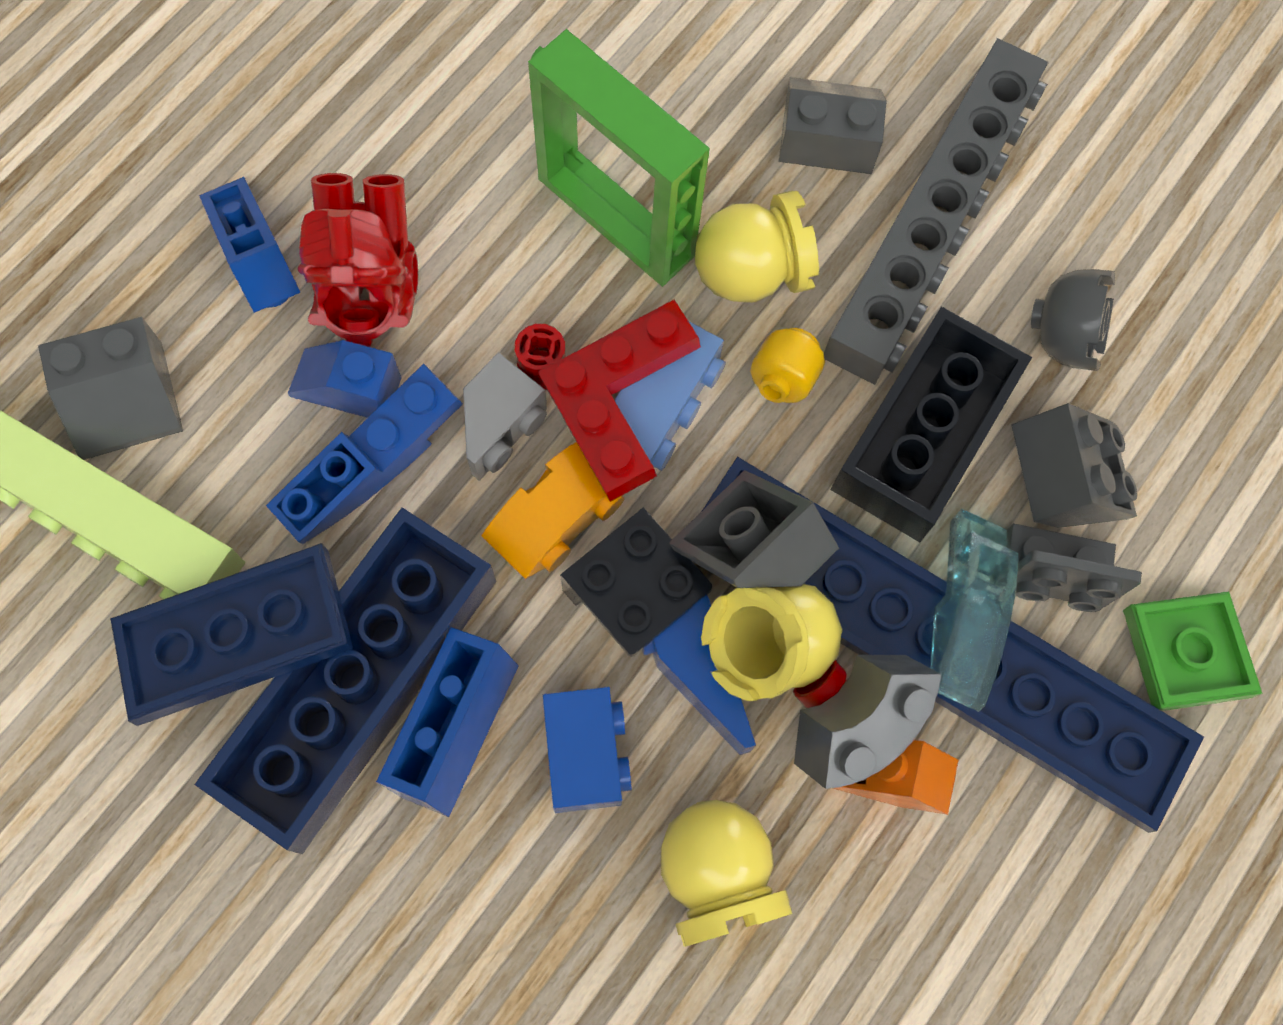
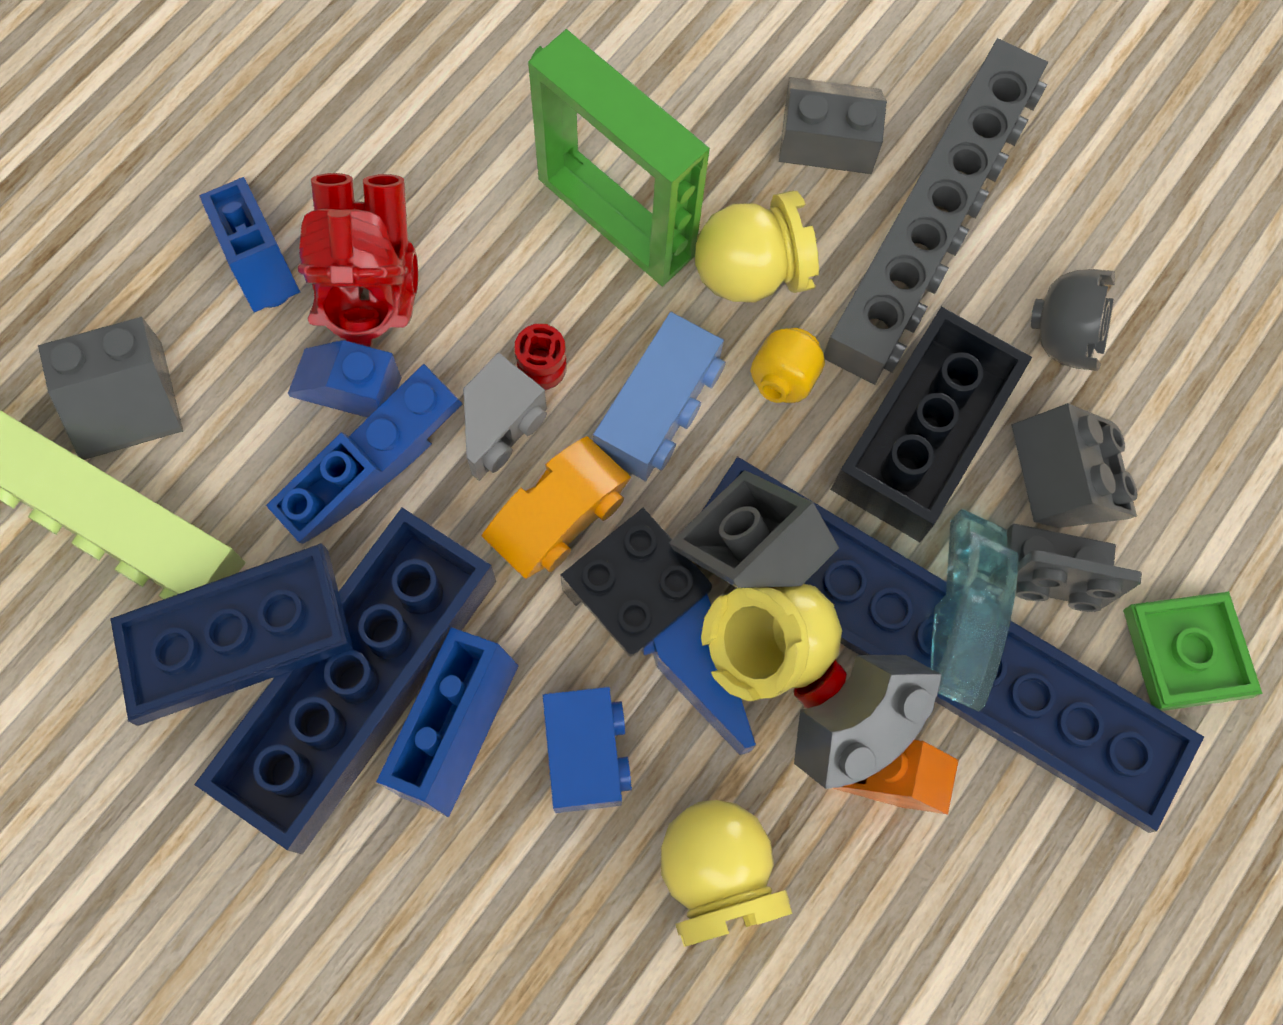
(589, 377): red plate -> none

